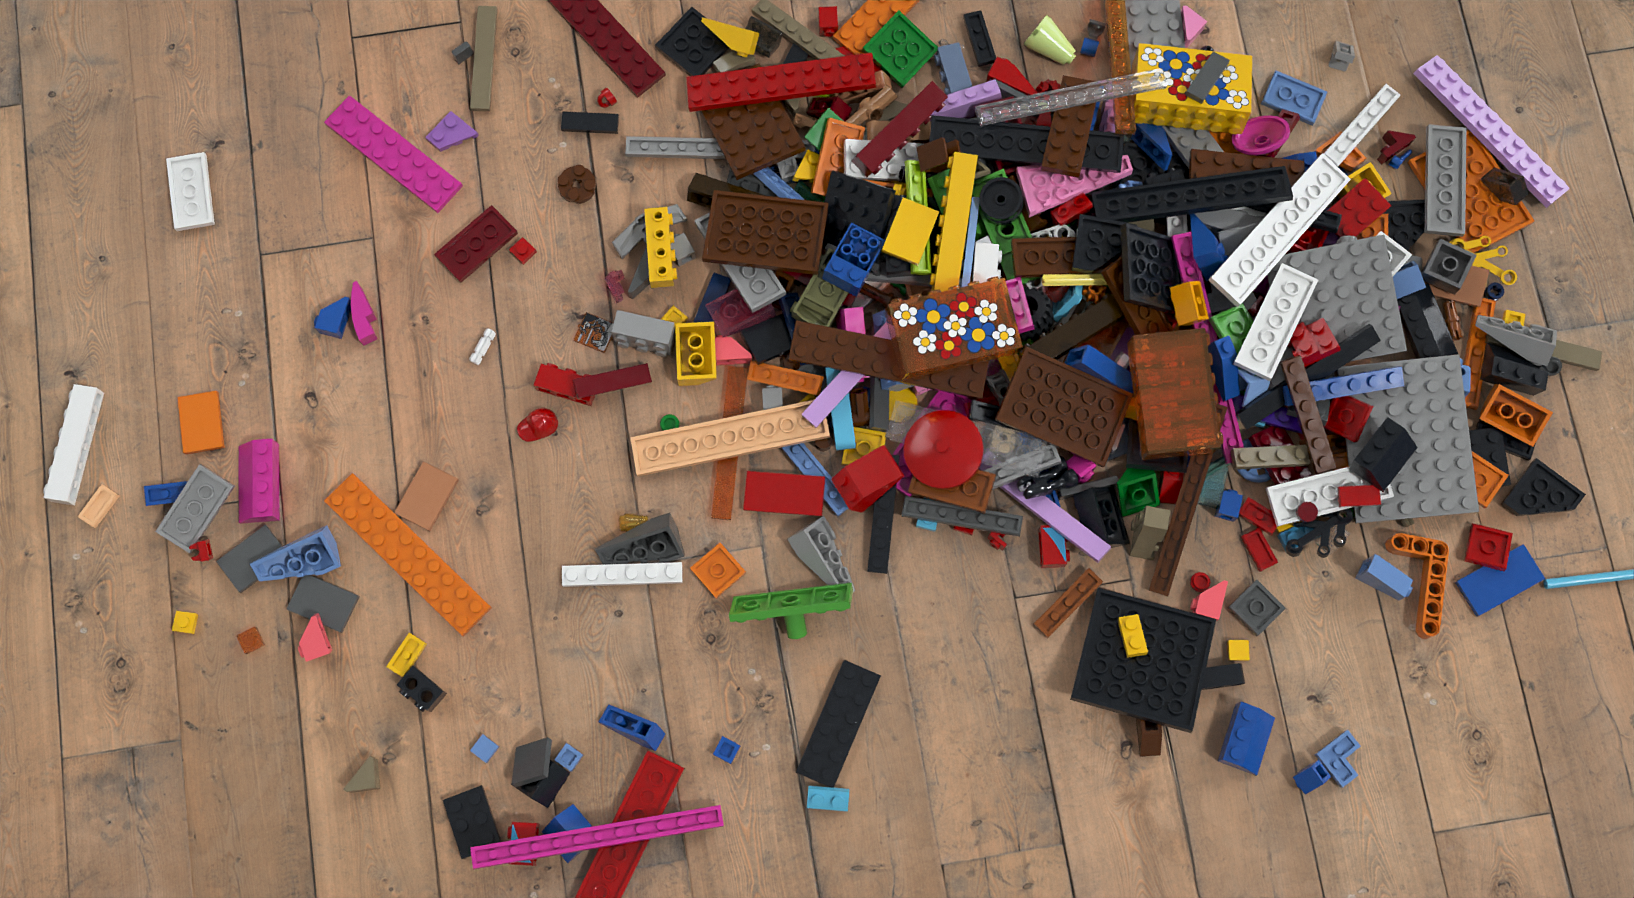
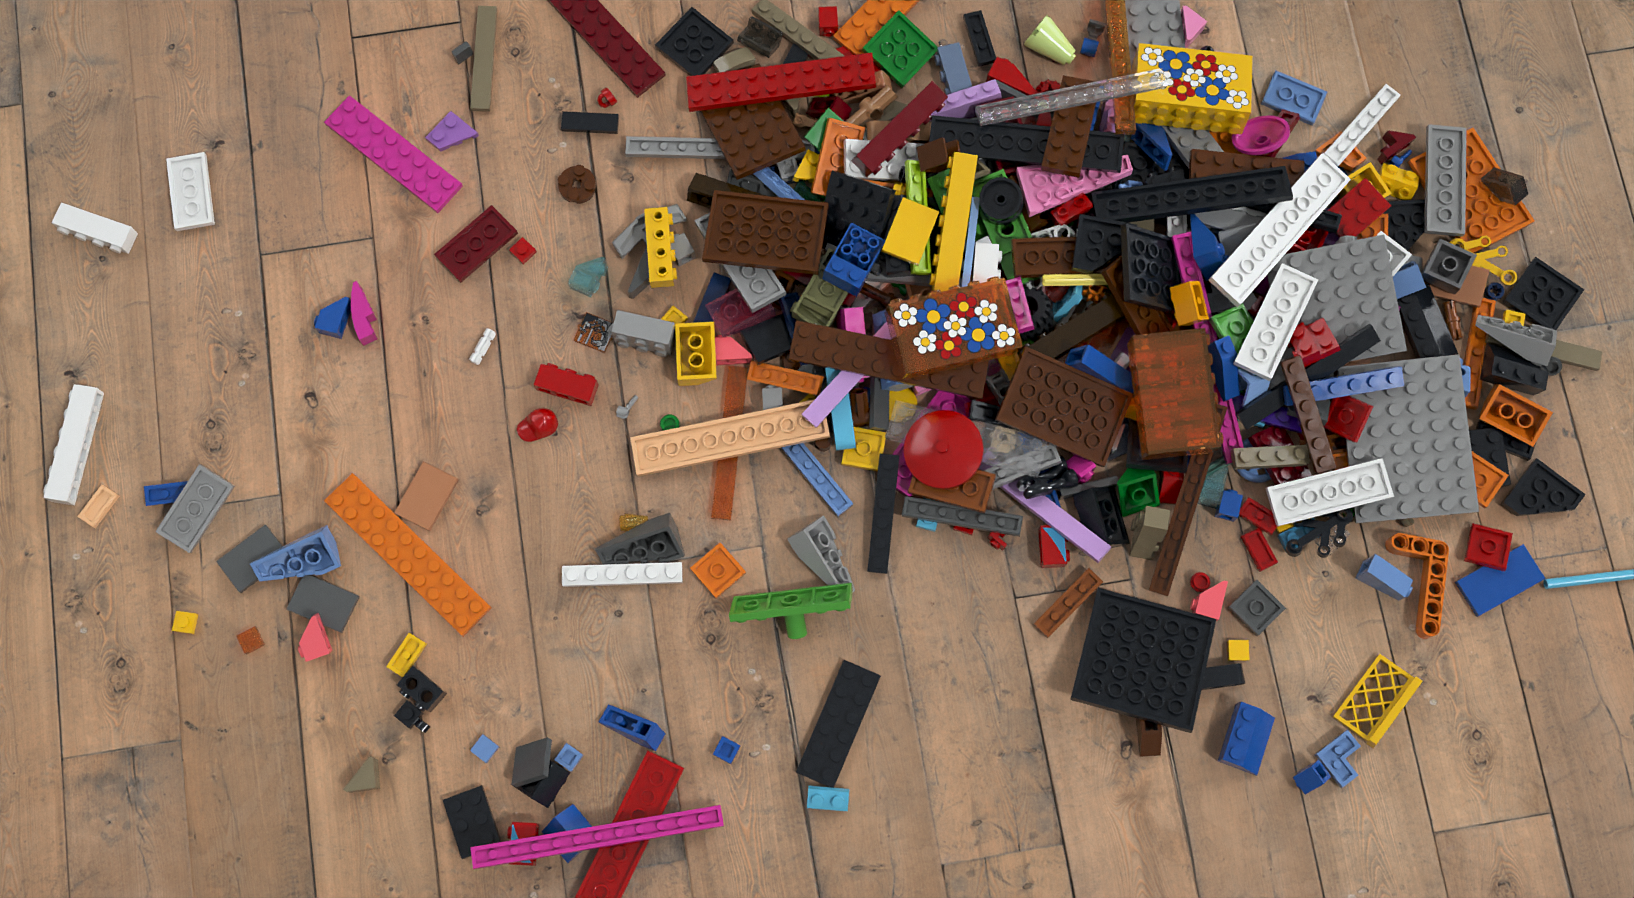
(94, 228): none -> white brick
(200, 422): orange tile -> none
(205, 551): red tile -> none
(259, 481): dark pink slope -> none
(411, 716): none -> black plate
(587, 276): none -> clear light blue slope
(612, 381): dark red tile -> none
(615, 288): clear pink bracket -> none
(623, 412): none -> light grey hand
(736, 38): yellow slope -> none
(784, 493): red tile -> none
(867, 479): red slope -> none
(1132, 636): yellow plate -> none
(1207, 77): dark grey tile -> none
(1307, 512): dark red tile -> none
(1341, 56): light grey slope -> none
(1358, 496): red tile -> none
(1384, 455): black slope -> none
(1392, 710): none -> yellow fence
(1399, 181): none -> yellow bracket
(1491, 130): lavender plate -> none
(1543, 295): none -> black plate

